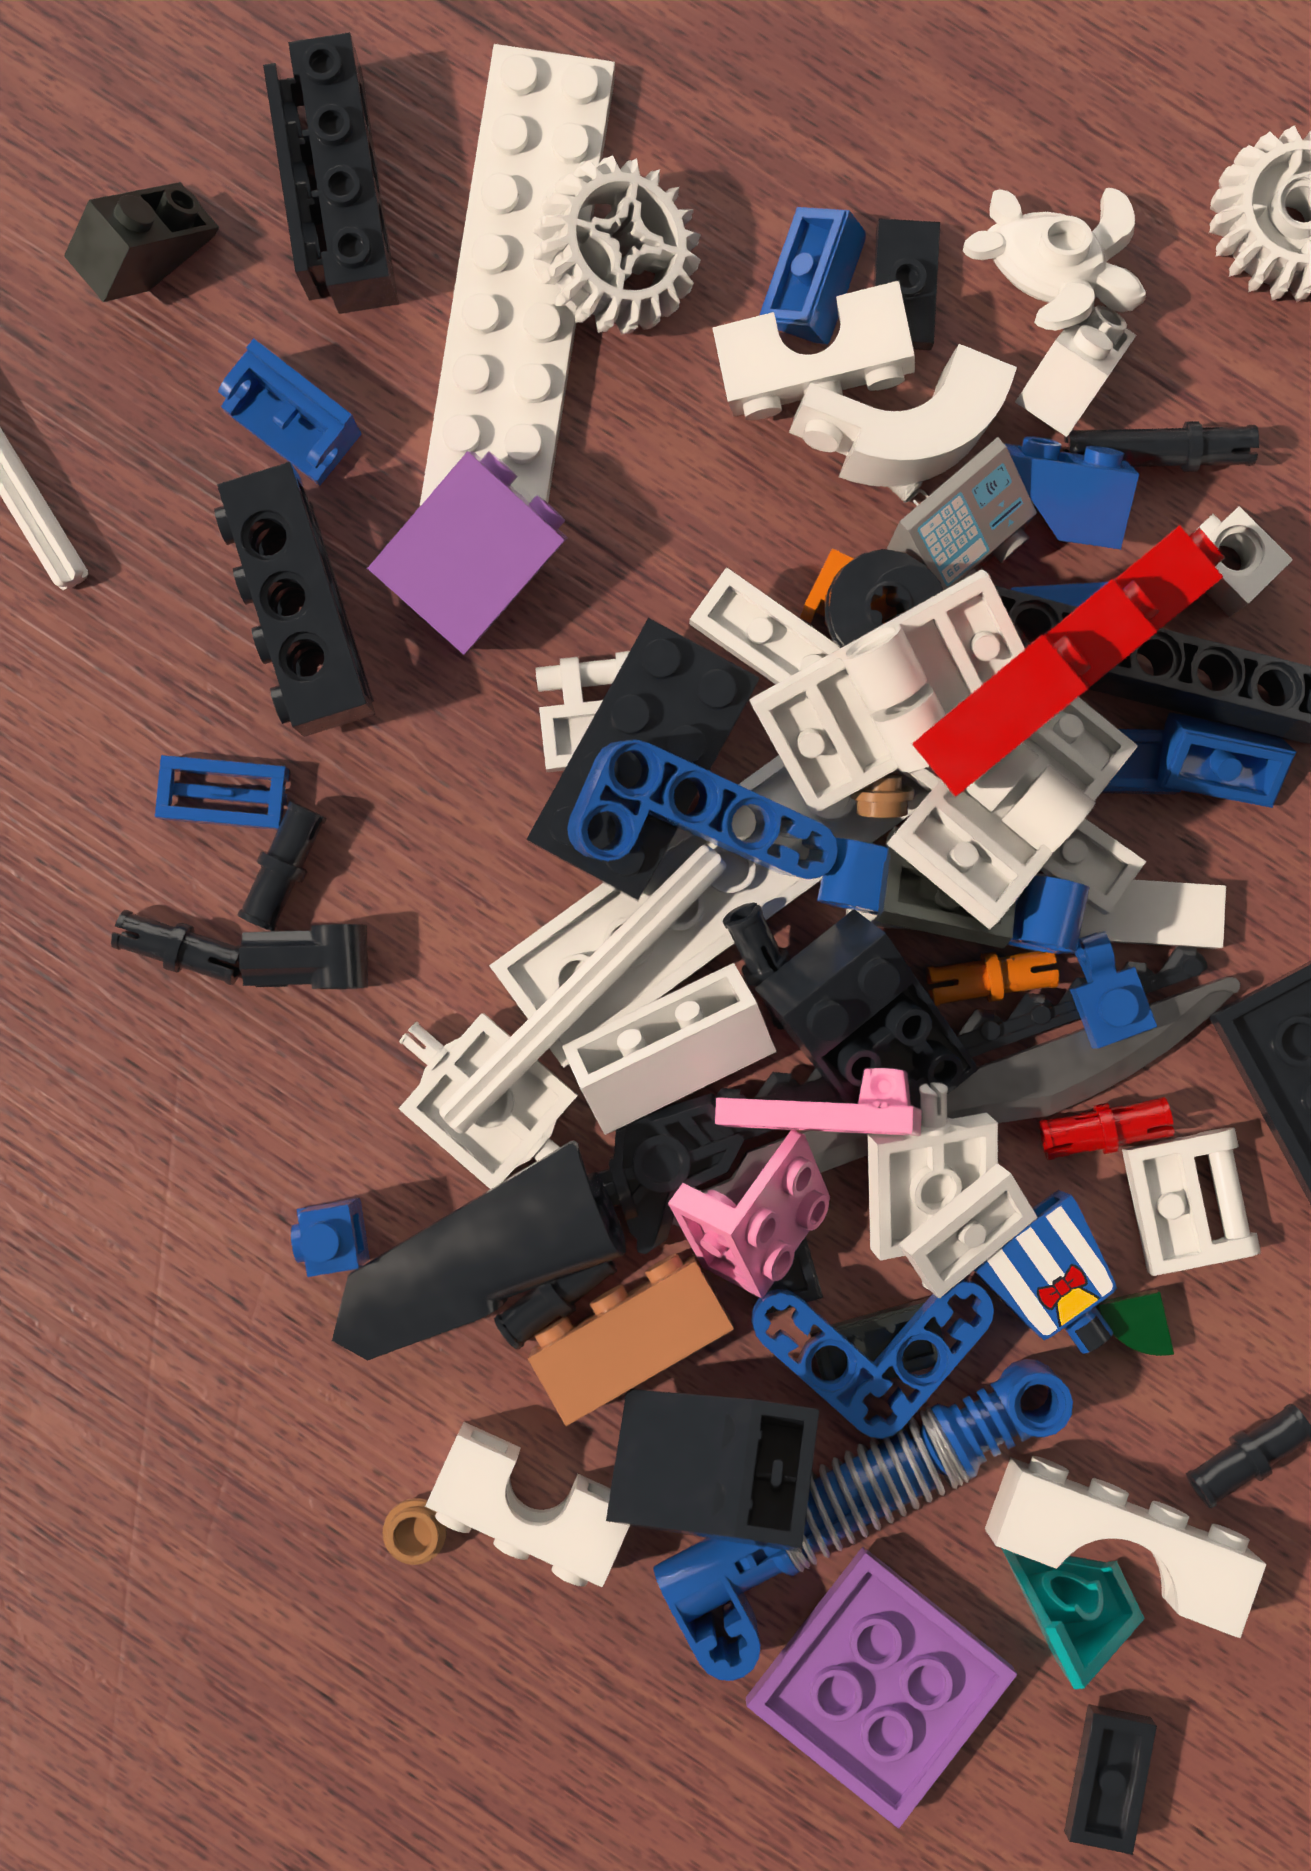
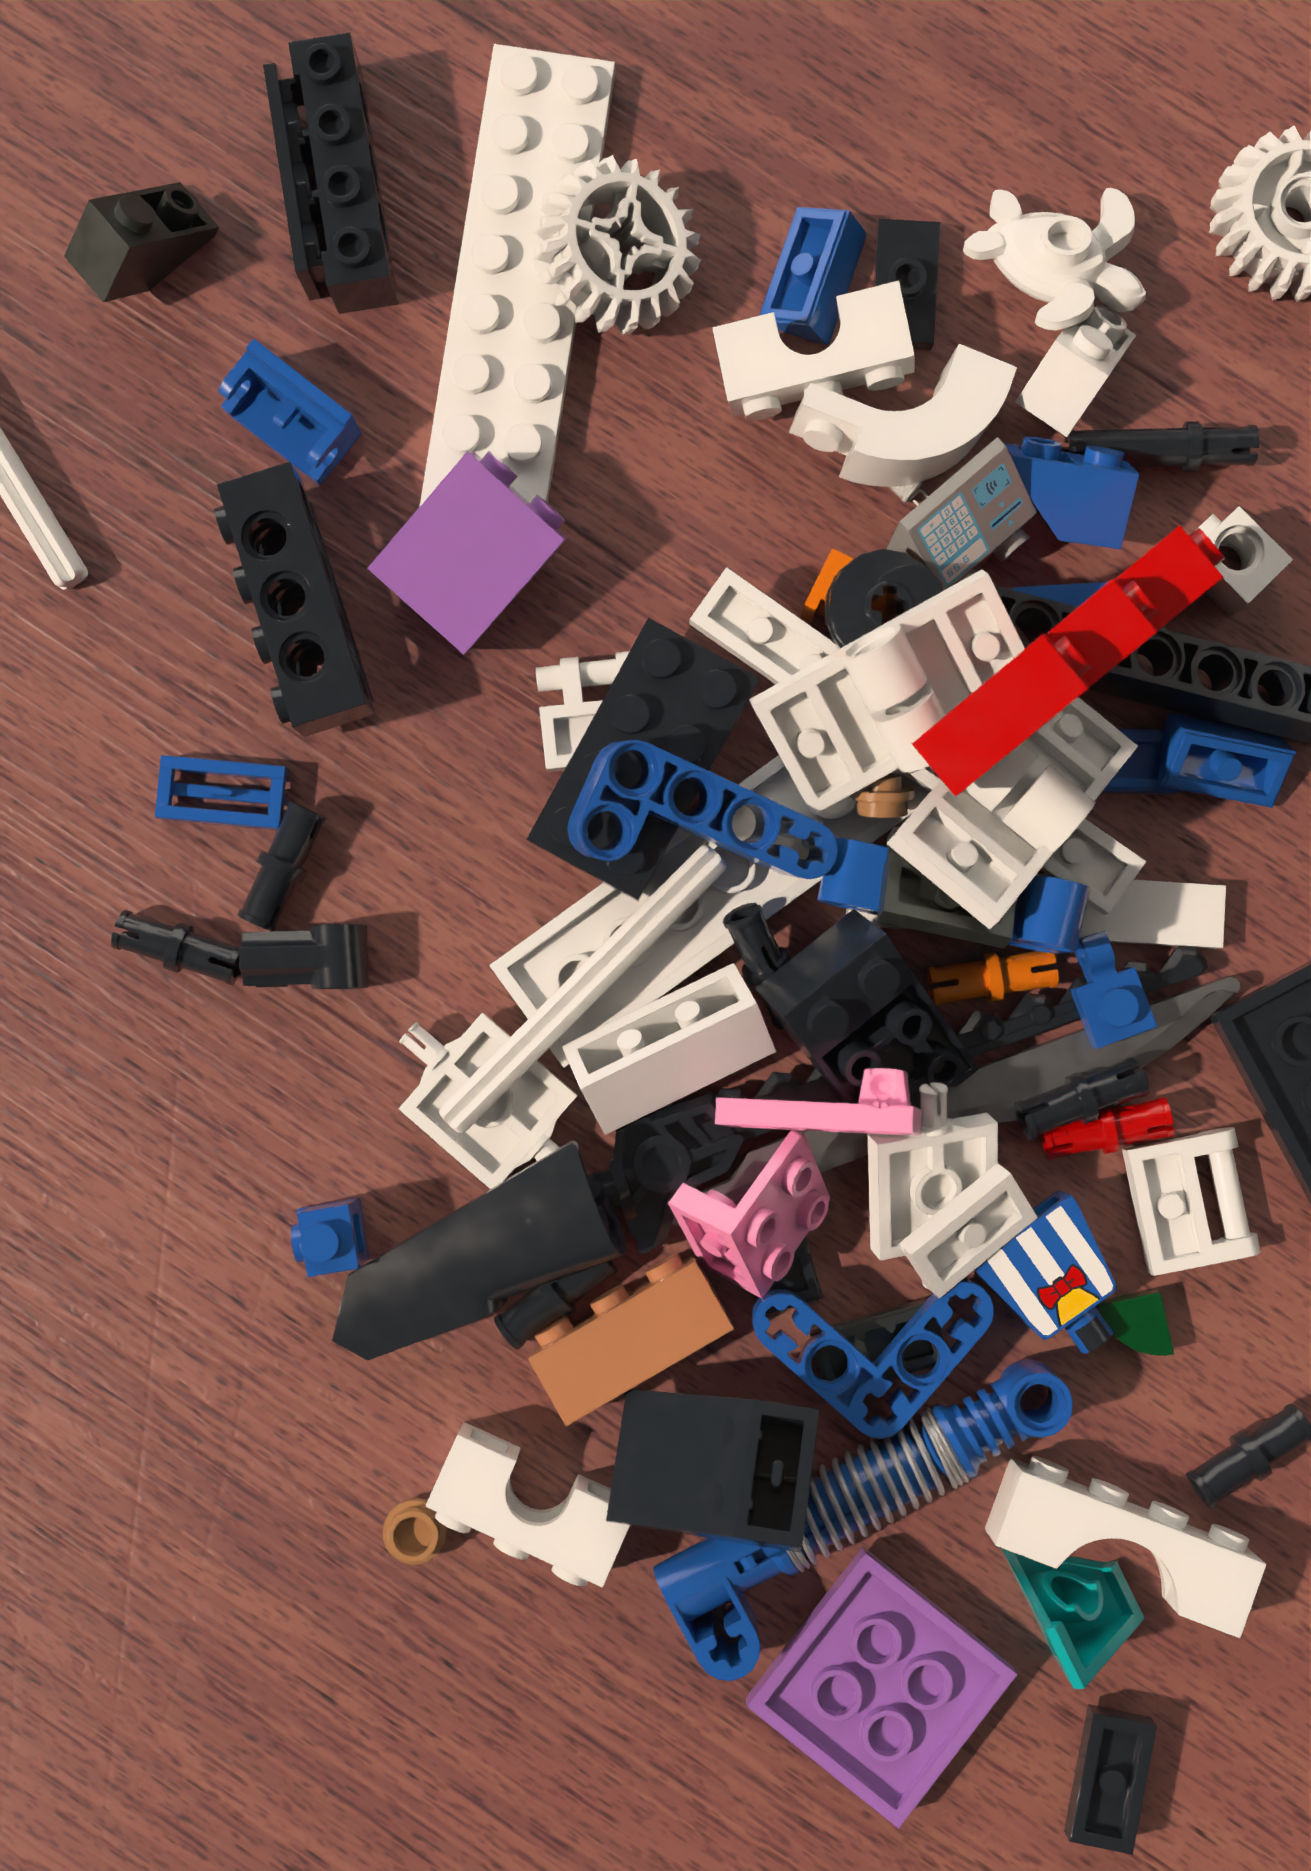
(1081, 1098): none -> black pin

